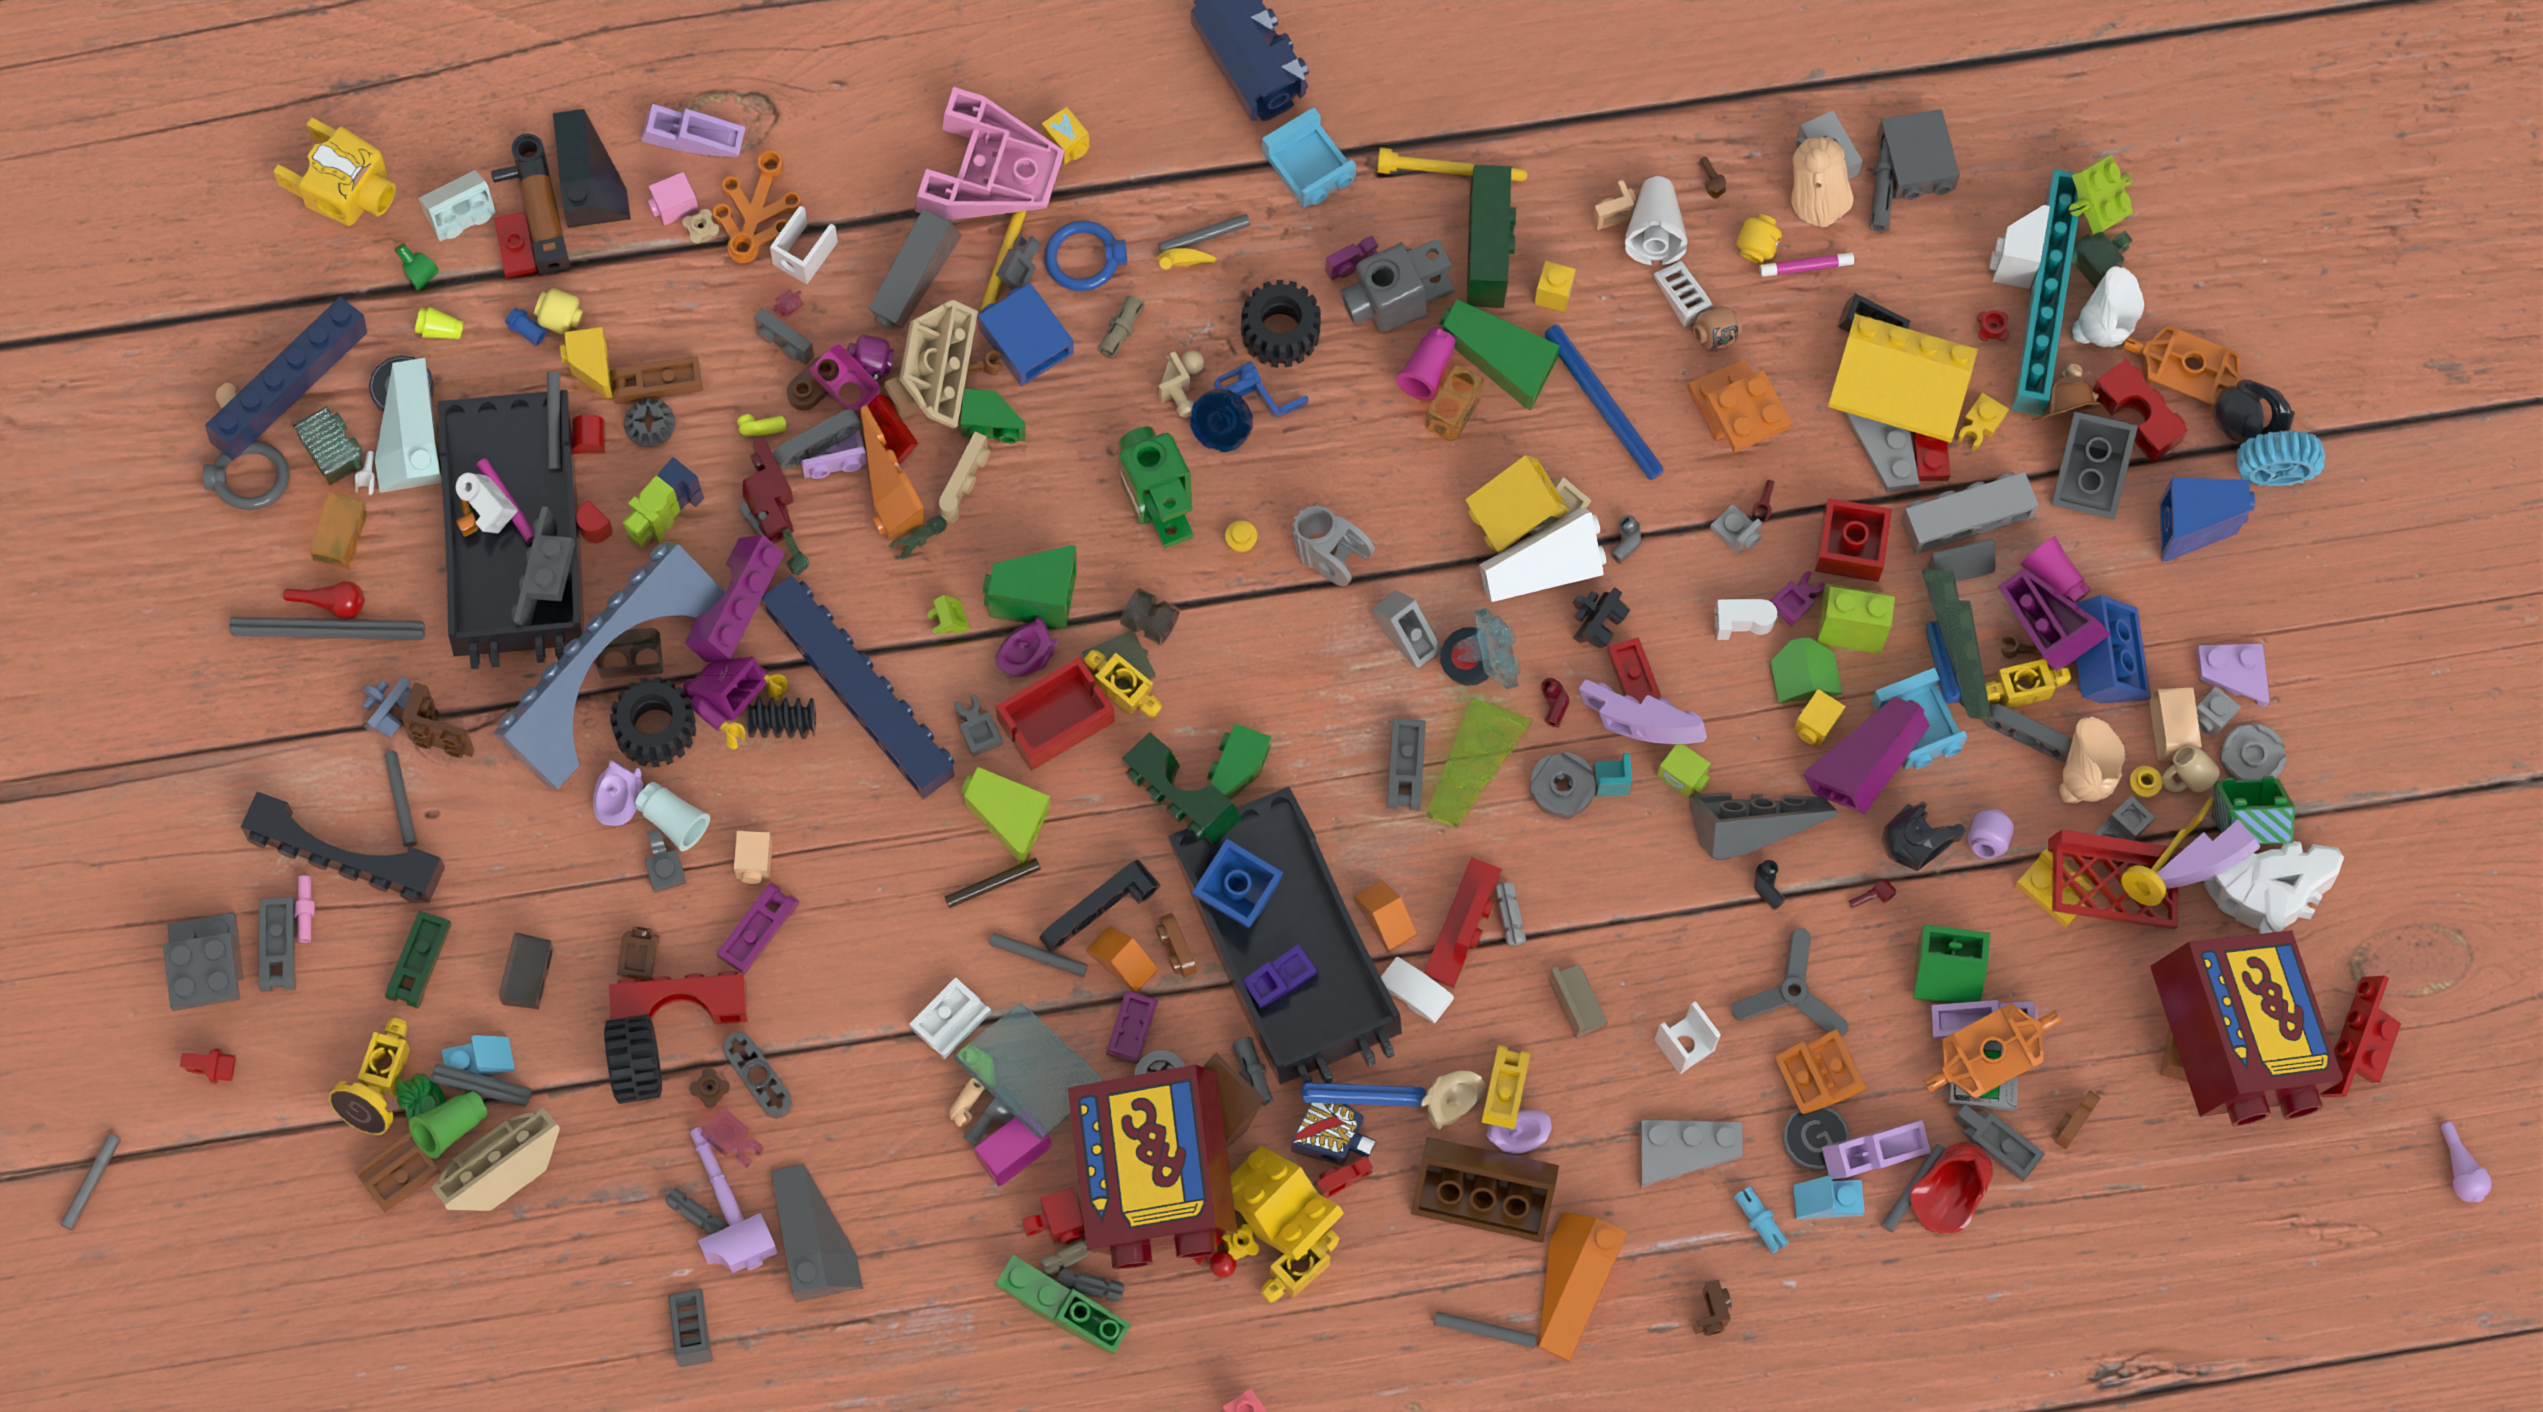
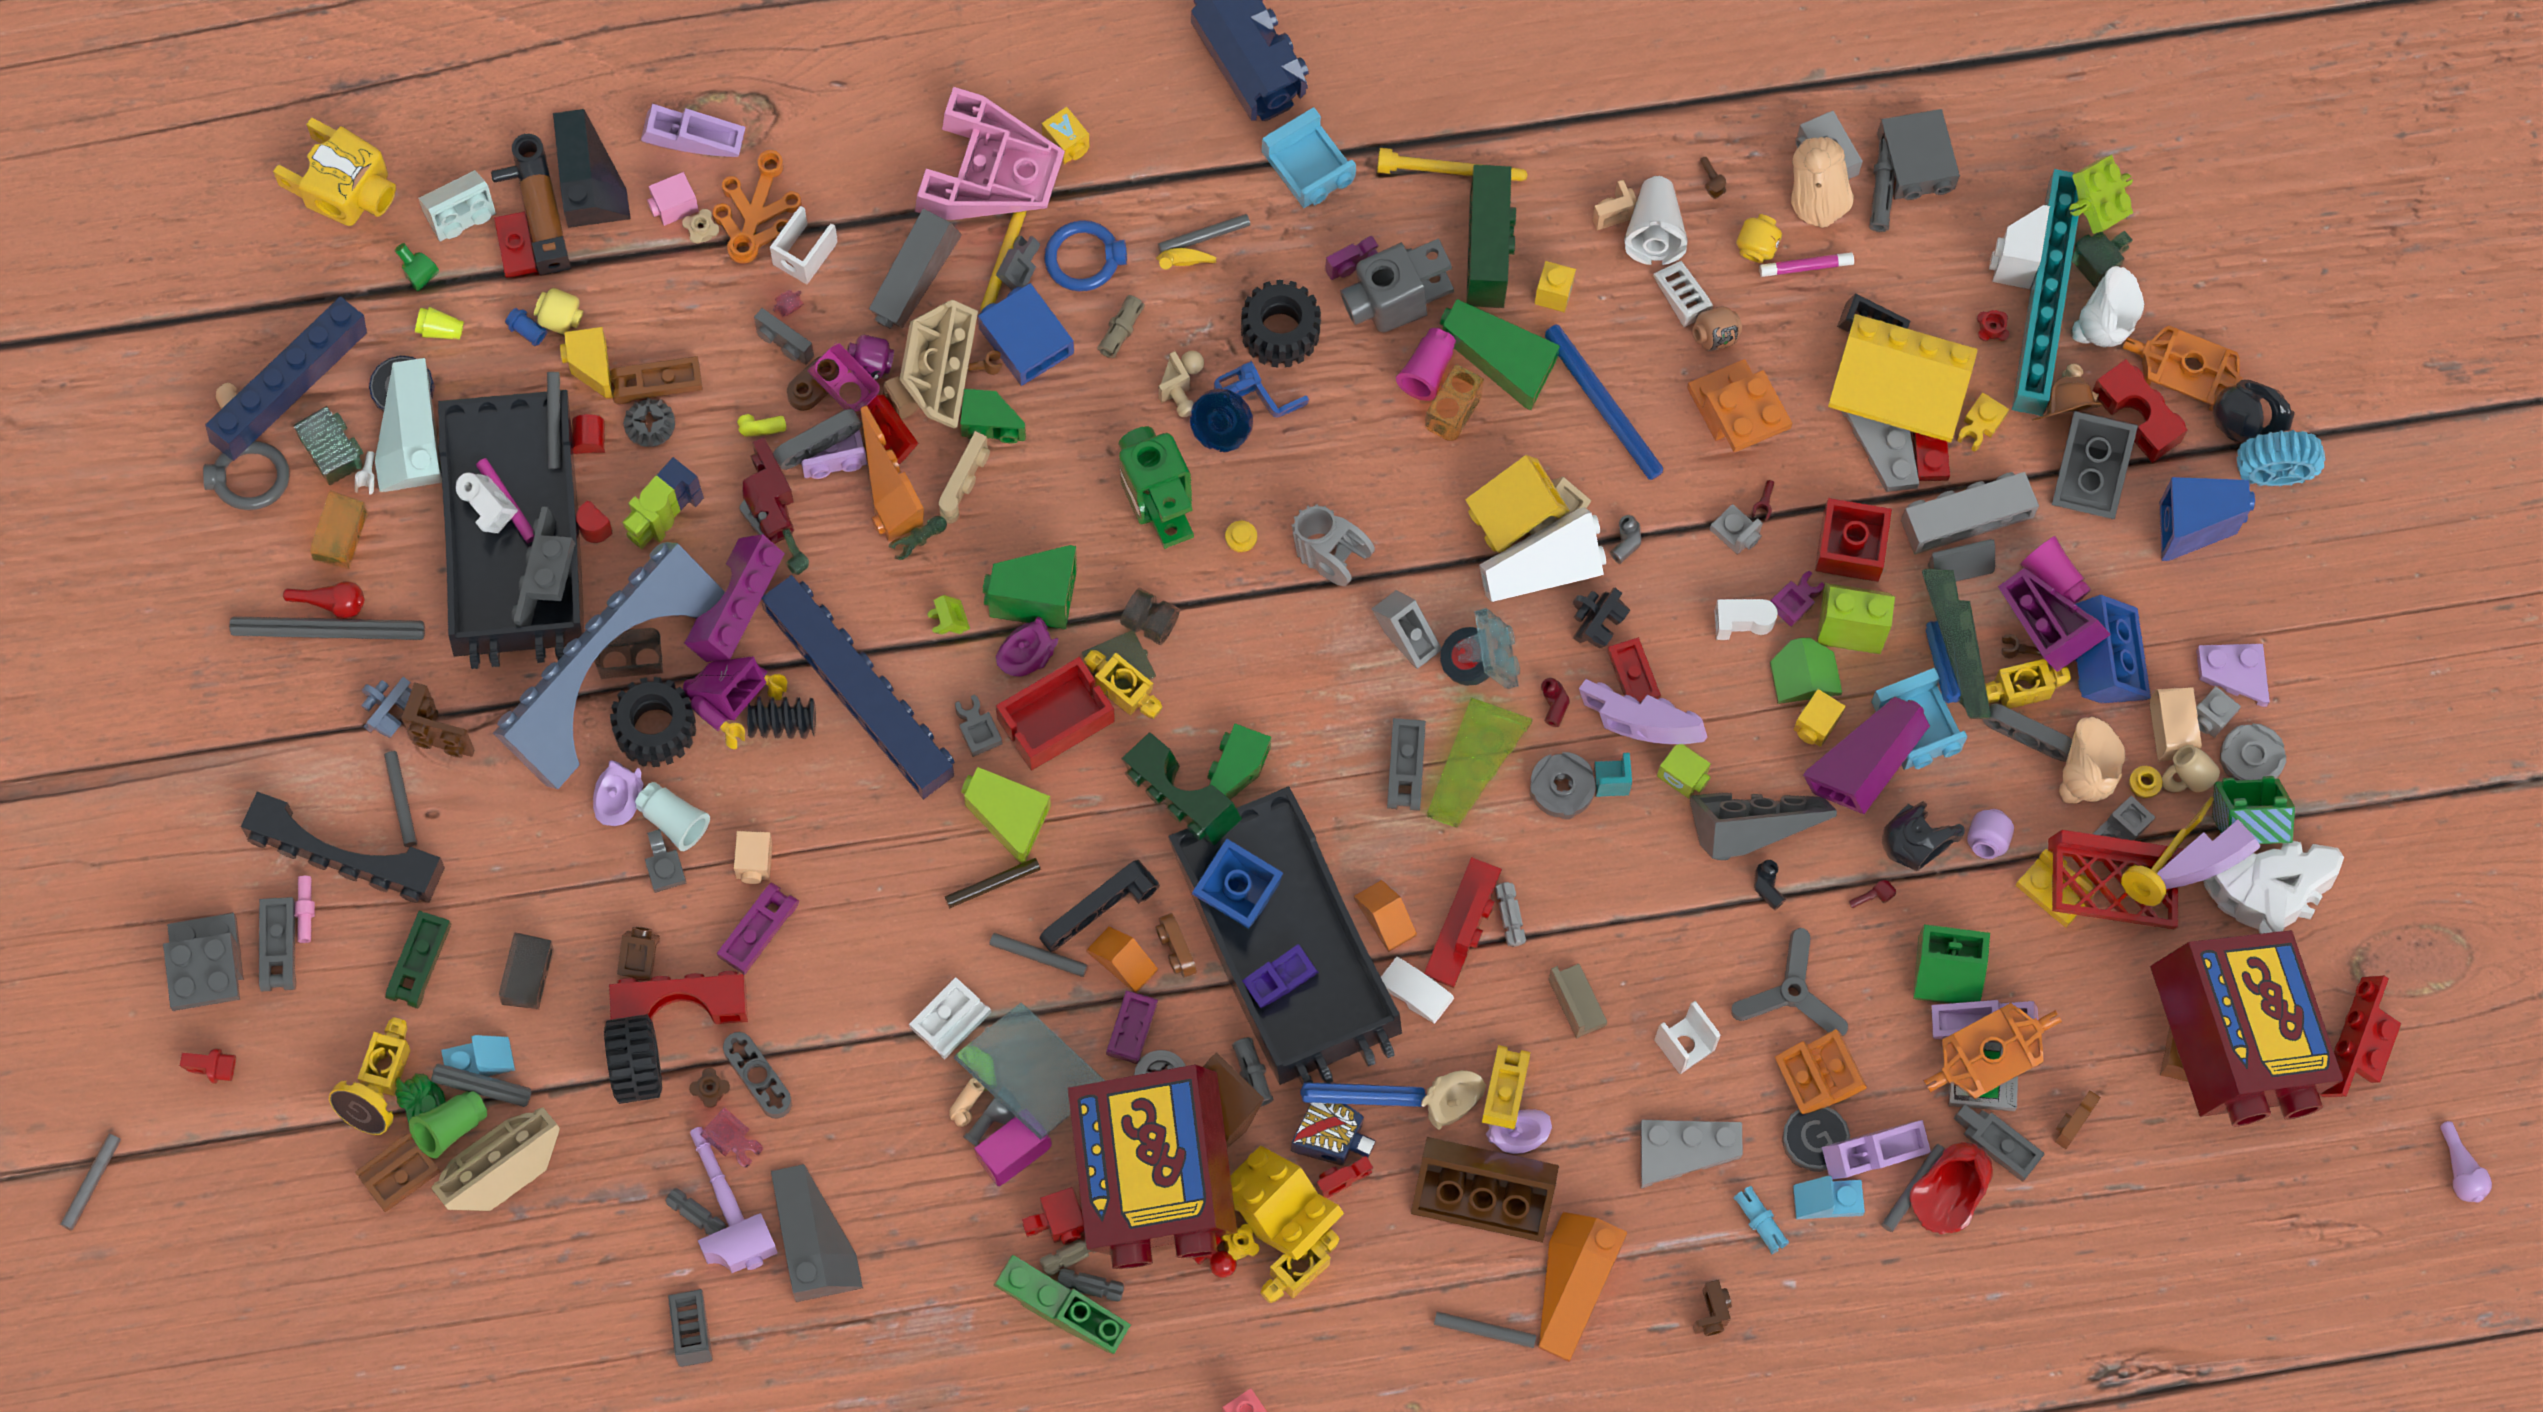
(467, 522): orange hand -> none

